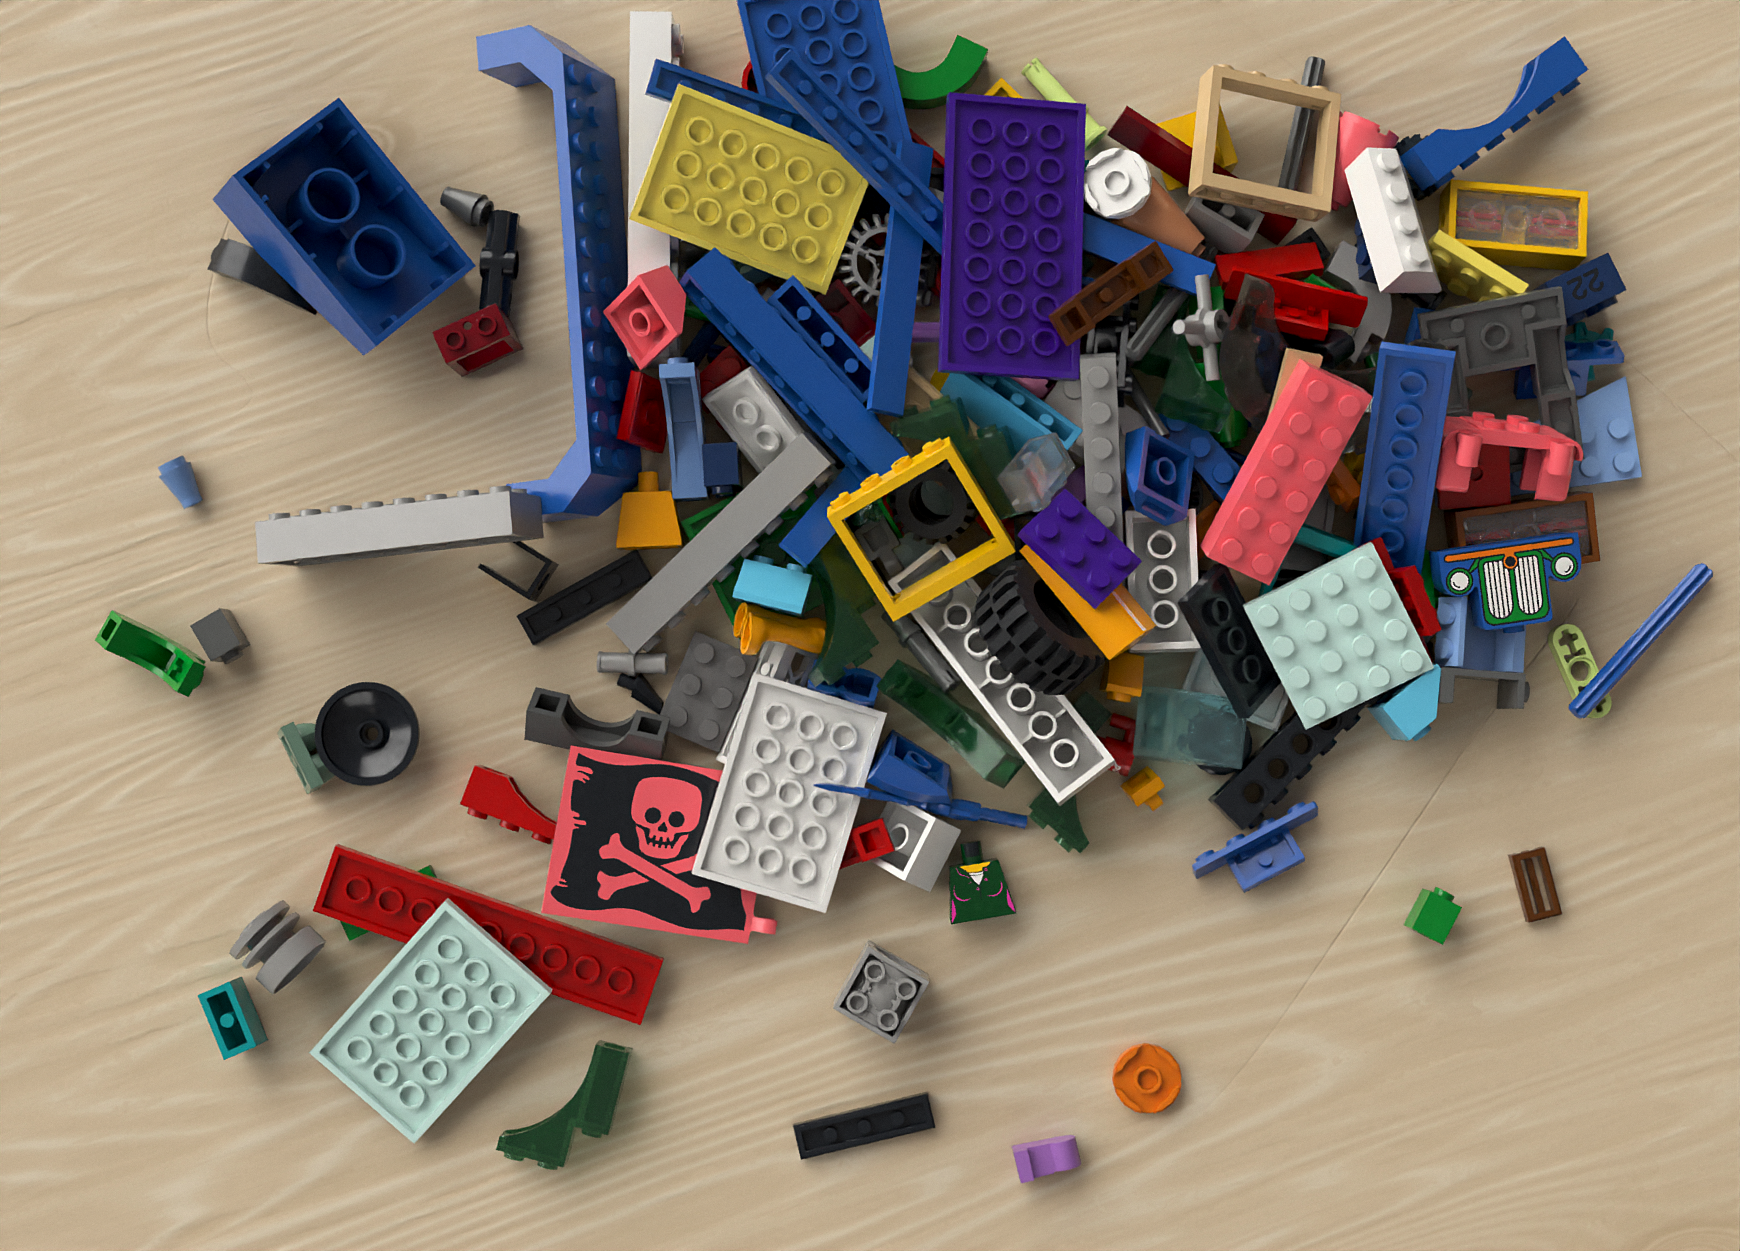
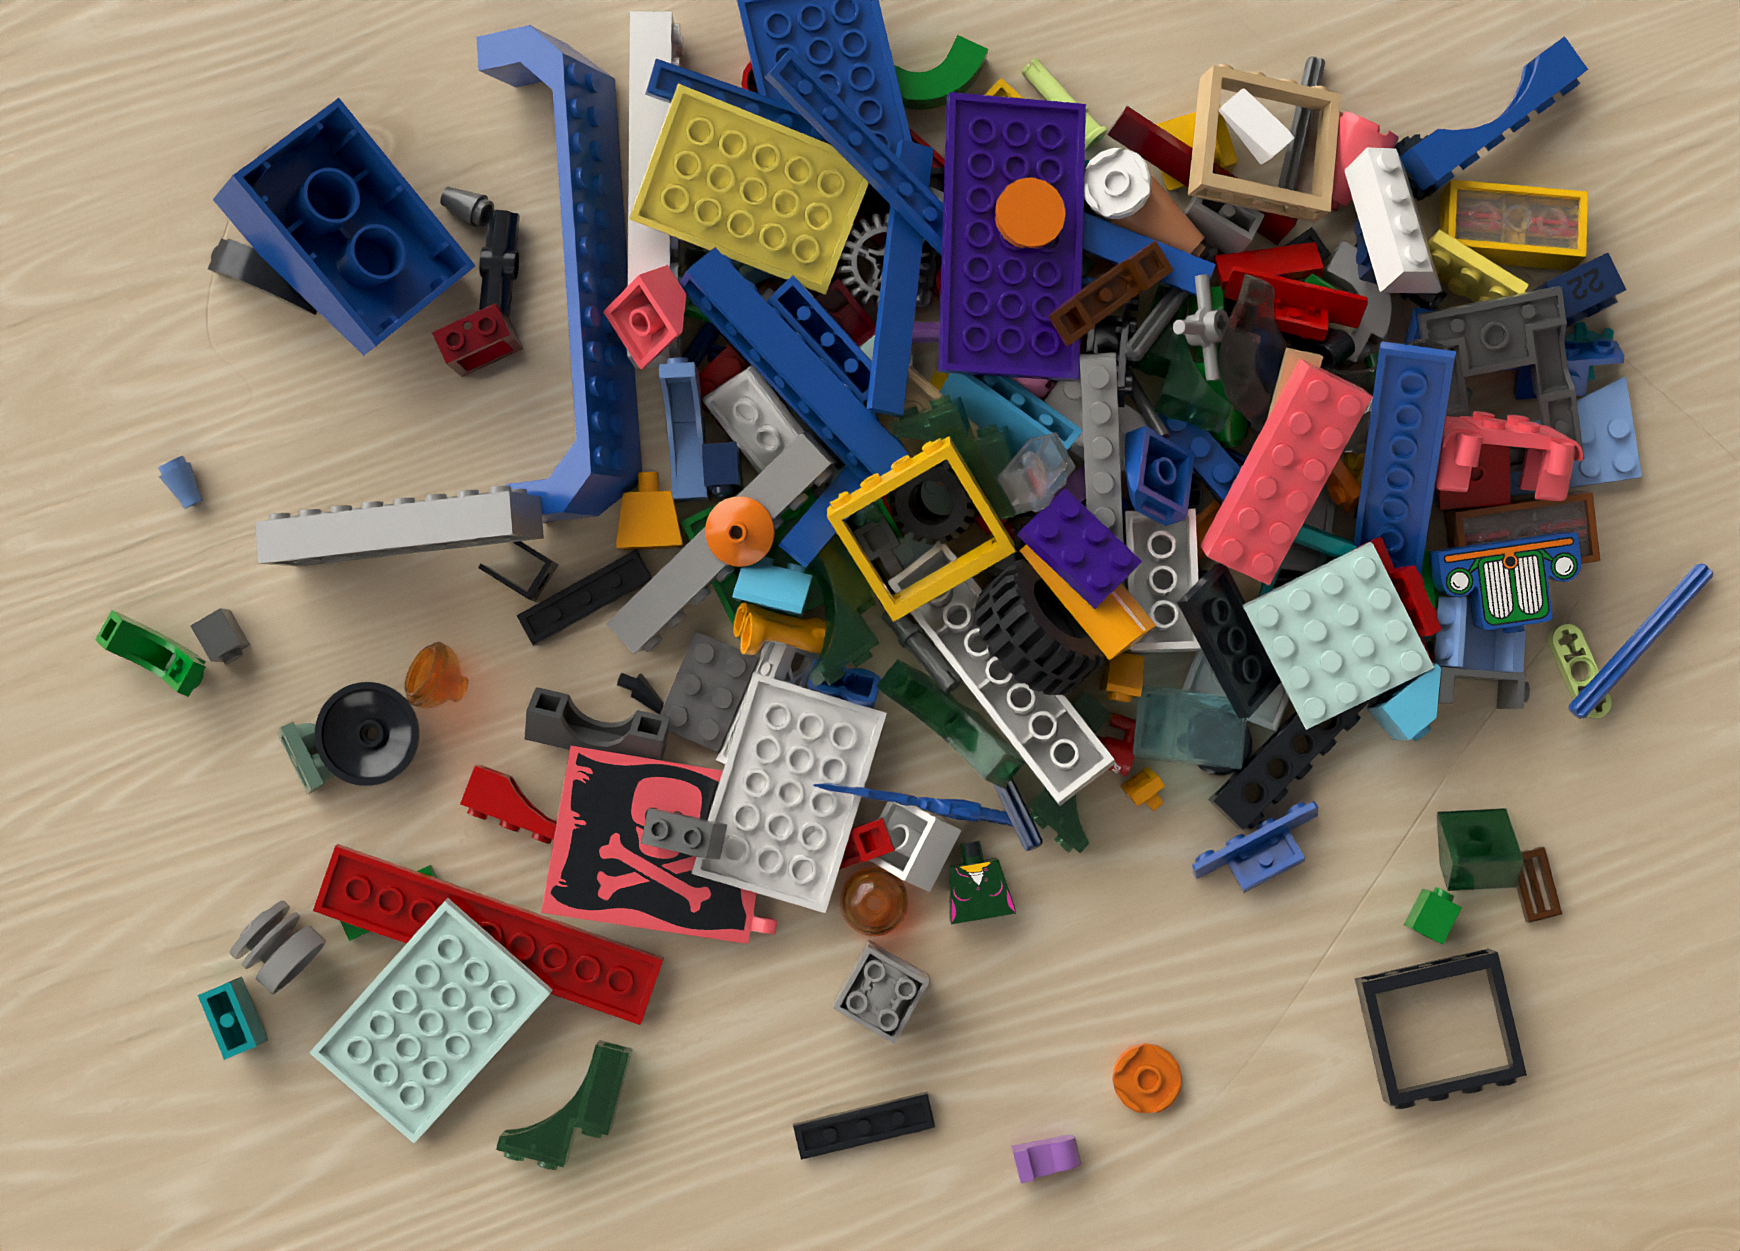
(435, 677): none -> clear orange piece
(632, 663): light grey pin -> none
(644, 414): red plate -> none
(684, 833): none -> dark grey brick
(756, 527): none -> orange dish
(874, 883): none -> clear orange piece
(910, 771): blue slope -> none
(1019, 816): none -> dark blue axle
(1030, 213): none -> orange tile
(1255, 126): none -> white slope
(1430, 971): none -> black window
(1478, 849): none -> clear green slope

